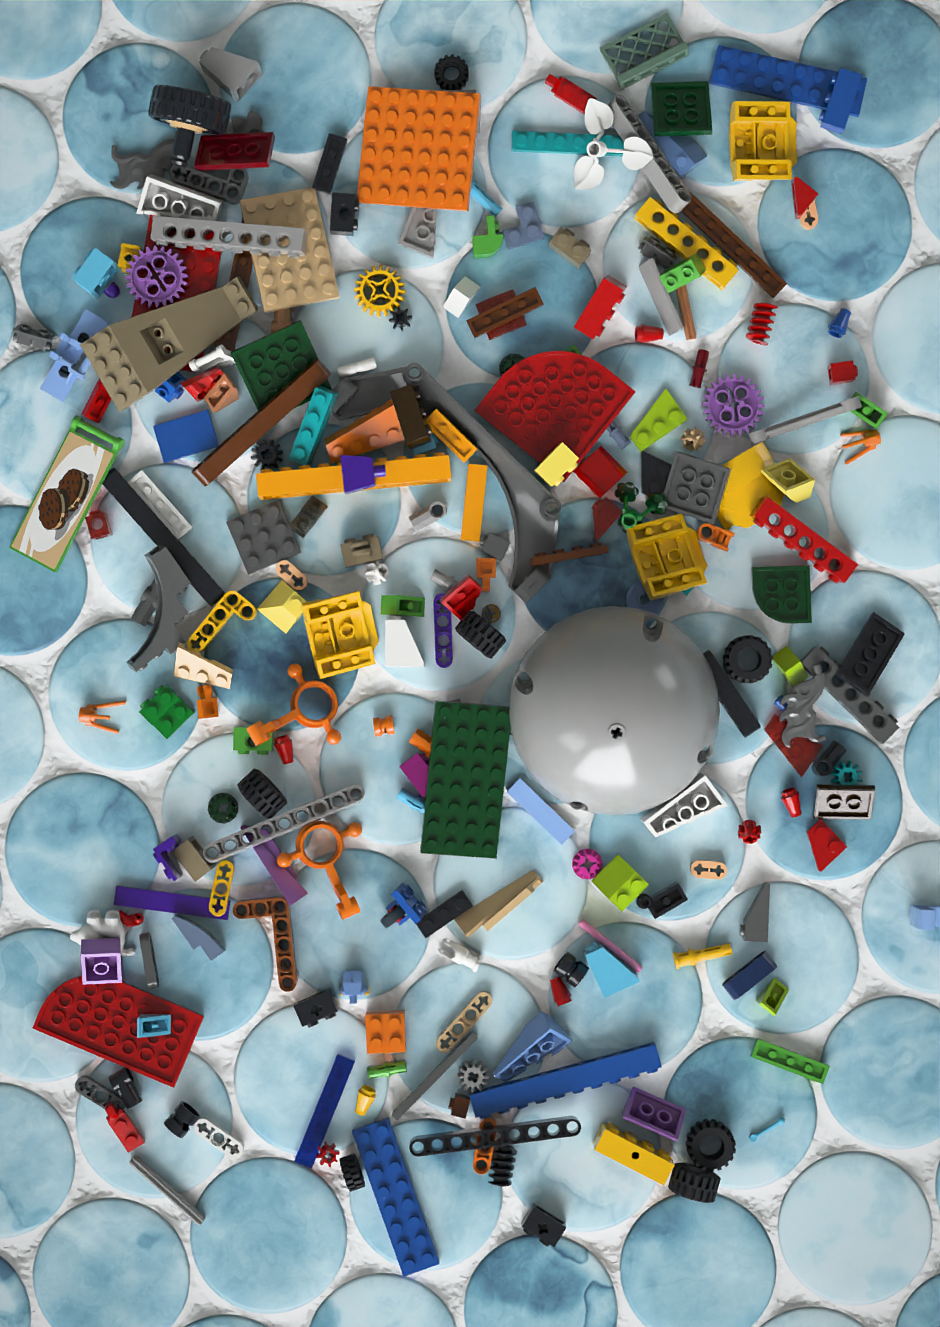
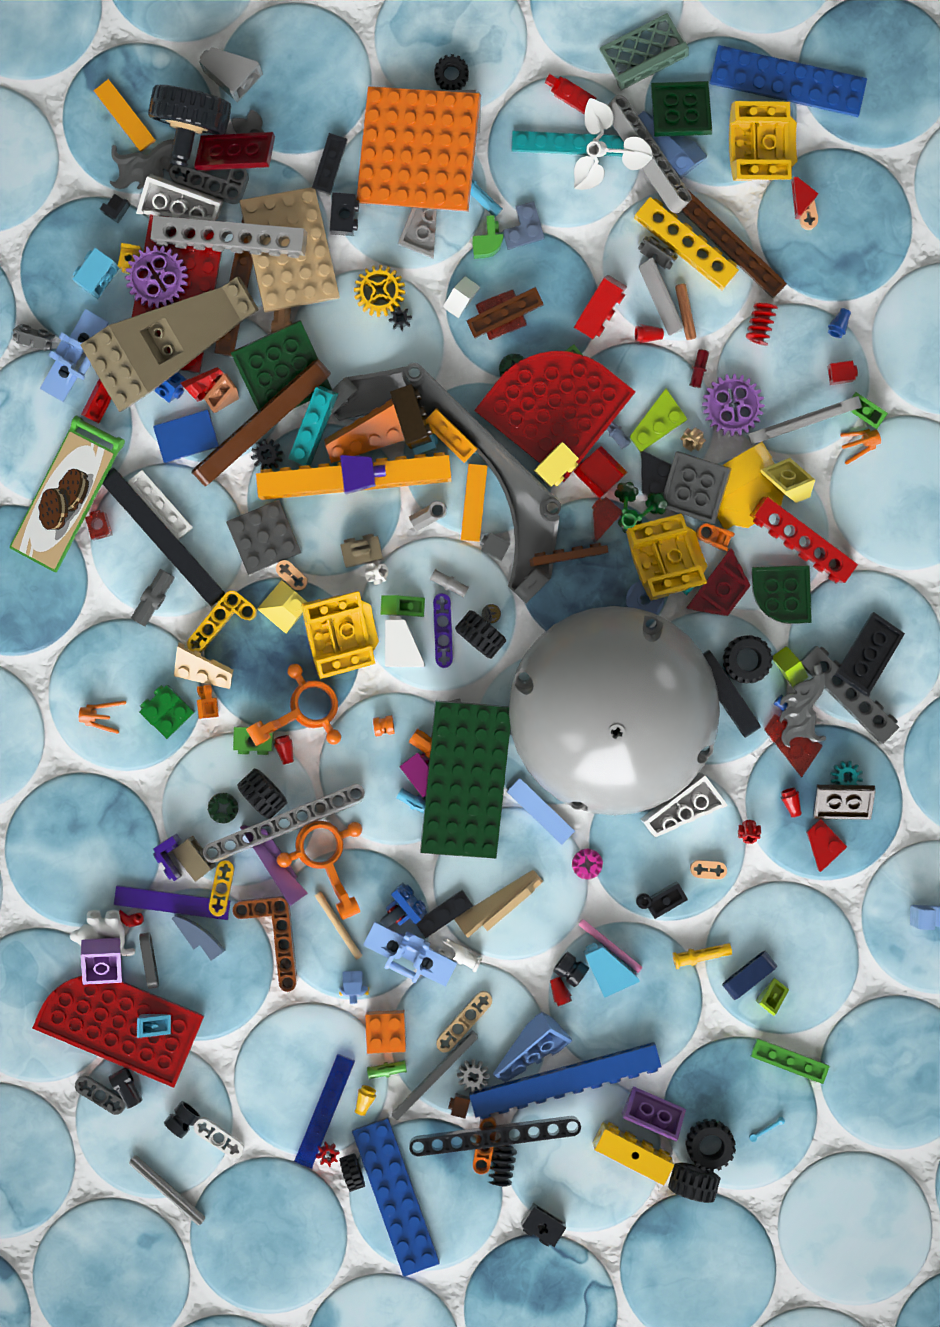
(112, 290): dark purple hinge -> none
(115, 208): none -> black panel
(123, 1127): red hinge -> none
(124, 115): none -> light orange tile
(170, 611): dark grey arch -> none
(218, 358): white plate -> none
(304, 1008): black brick -> none
(308, 516): clear smoke slope -> none
(338, 925): none -> tan bar
(354, 368): white piece -> none
(411, 948): none -> light blue piece
(462, 597): red wing -> none
(486, 569): orange plate -> none
(569, 247): dark tan brick -> none
(619, 882): lime slope -> none
(682, 273): bright green brick -> none
(723, 588): none -> dark red wing
(757, 918): dark grey slope -> none
(829, 757): black piece -> none
(839, 100): blue brick -> none

